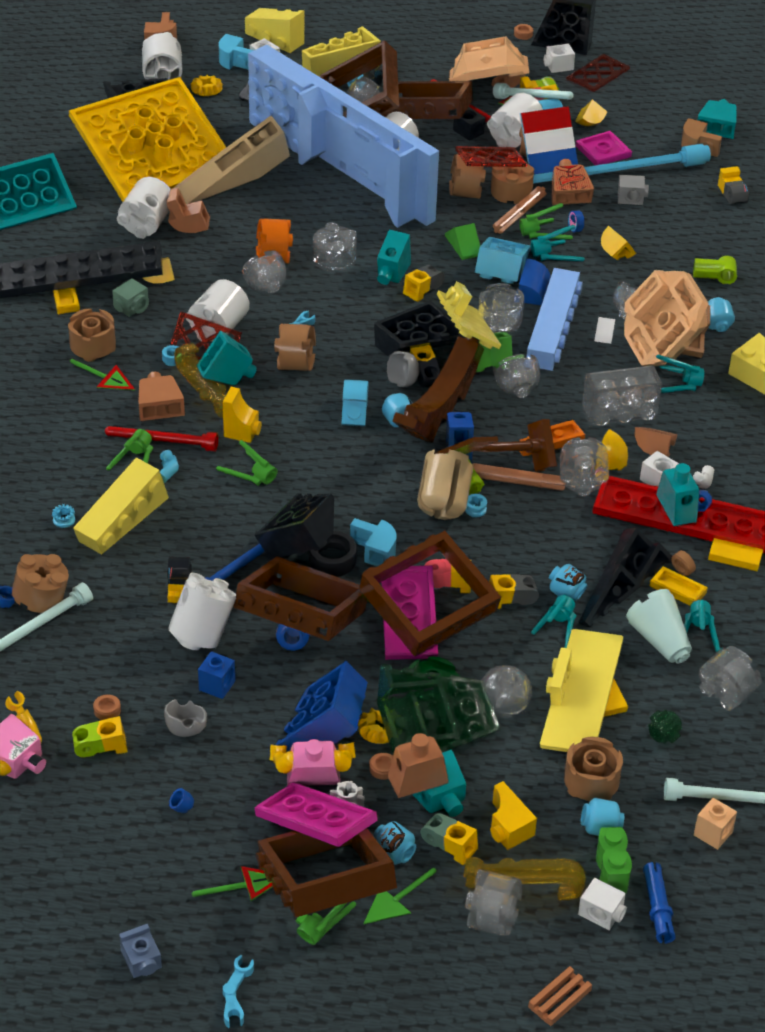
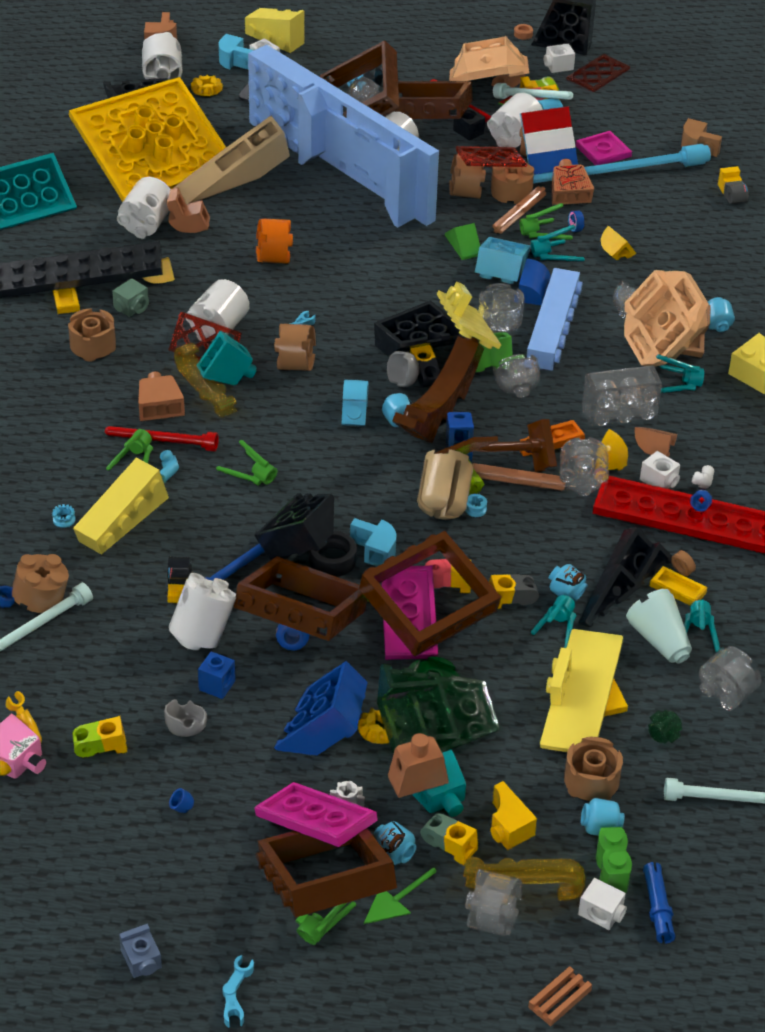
(106, 707): nougat tile -> none
(113, 380): piece -> none
(166, 355): medium azure axle -> none
(239, 419): yellow arch -> none
(254, 881): bright green piece -> none
(265, 273): clear cylinder -> none
(313, 761): bright pink torso -> none
(324, 57): light yellow wedge -> none
(334, 248): clear brick -> none
(380, 765): nougat tile -> none
(391, 265): teal torso -> none
(421, 281): yellow leg -> none
(507, 690): clear cylinder -> none
(591, 114): yellow brick -> none
(604, 330): white sticker -> none
(627, 184): light grey brick -> none
(679, 495): teal torso -> none
(715, 823): light nougat brick -> none
(720, 118): teal torso -> none
(723, 269): lime piece -> none
(735, 554): yellow tile -> none

